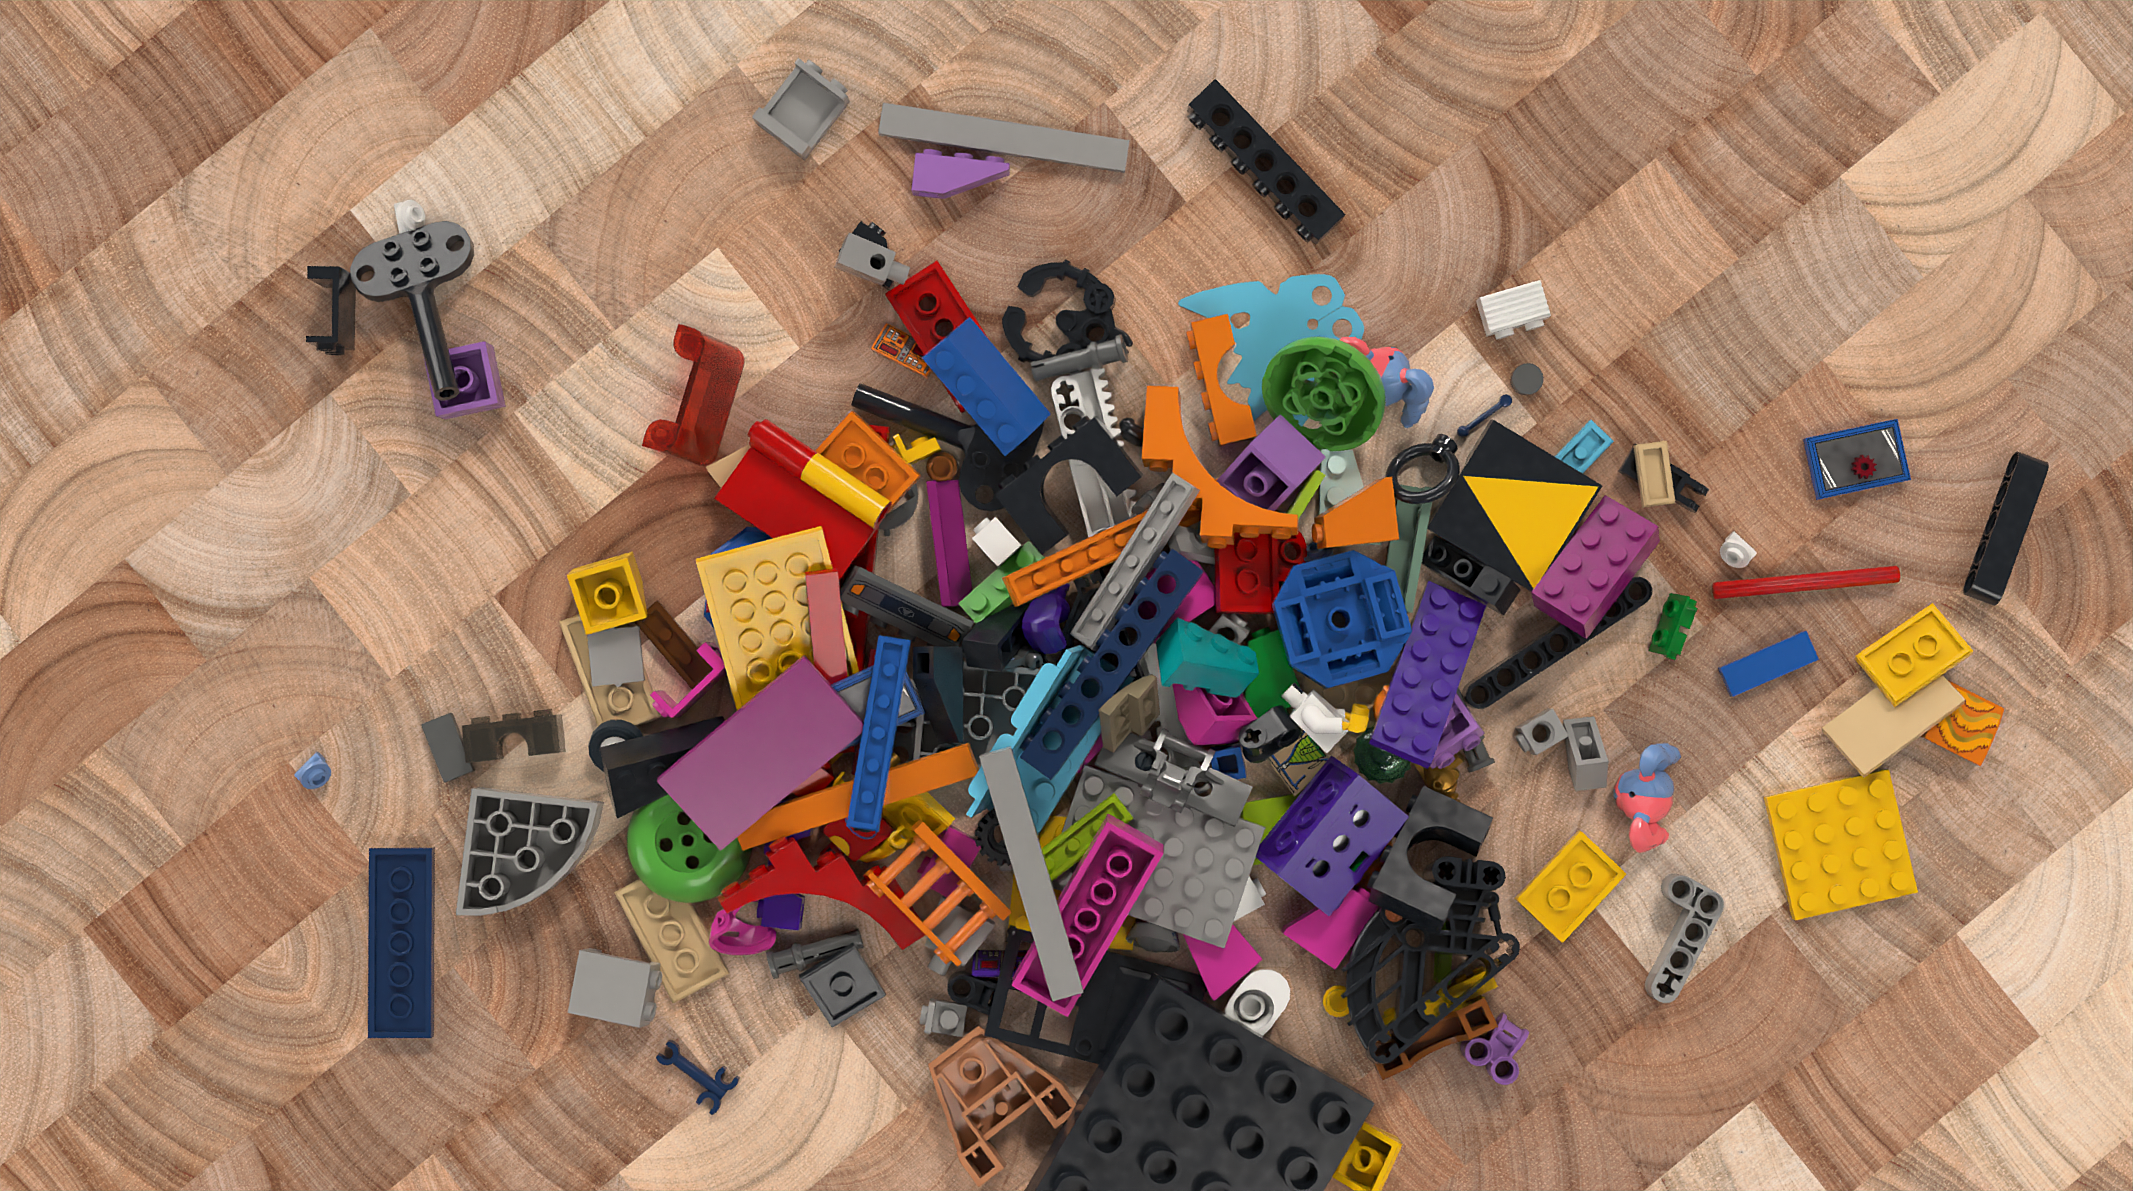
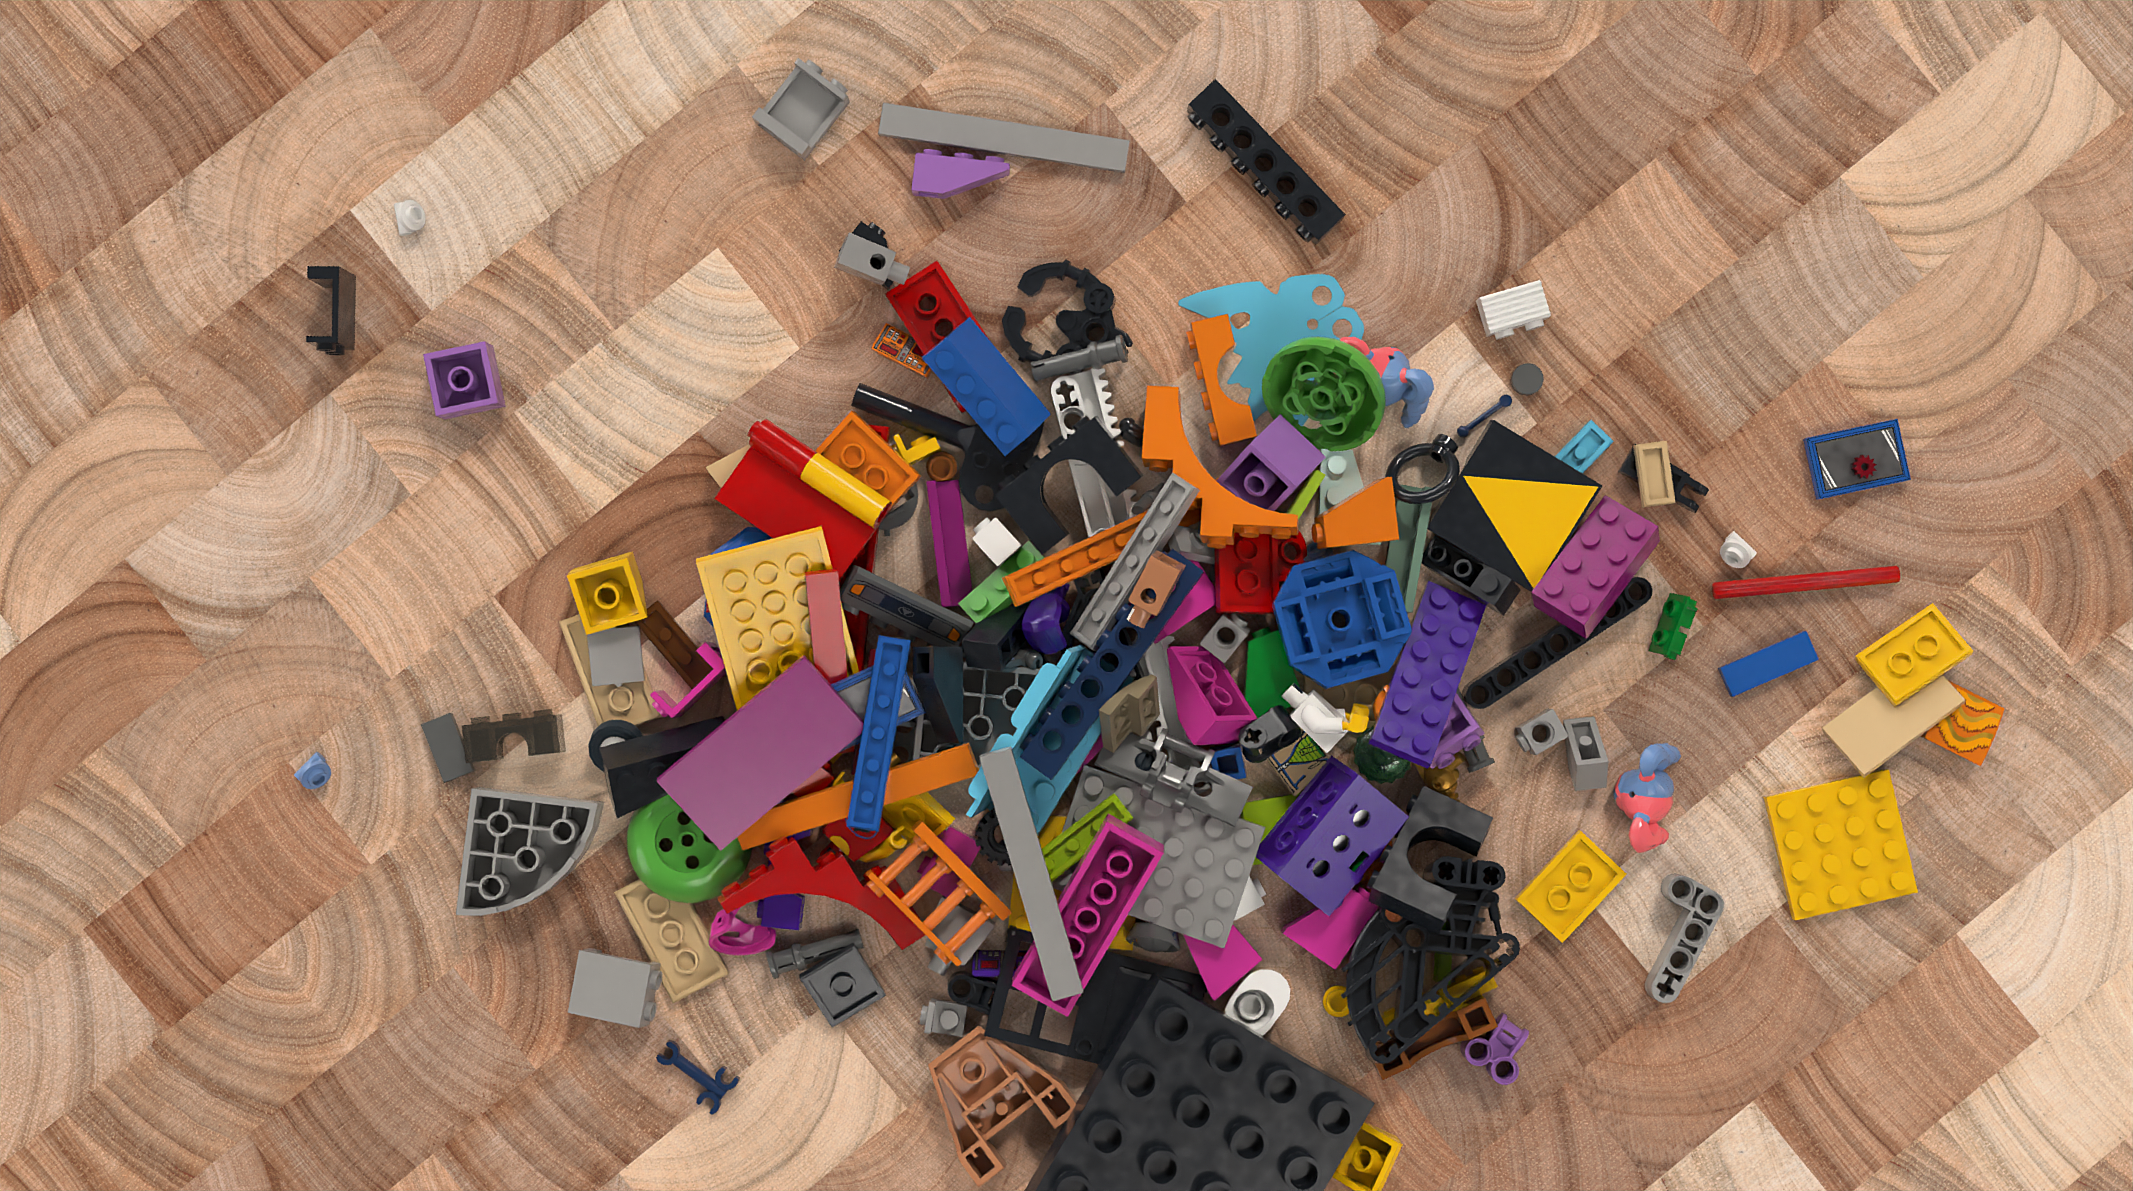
(401, 942): dark blue plate -> none
(412, 268): piece -> none
(705, 402): clear red windscreen -> none
(1160, 575): none -> nougat torso
(1204, 660): teal wedge -> none
(2005, 528): black beam -> none

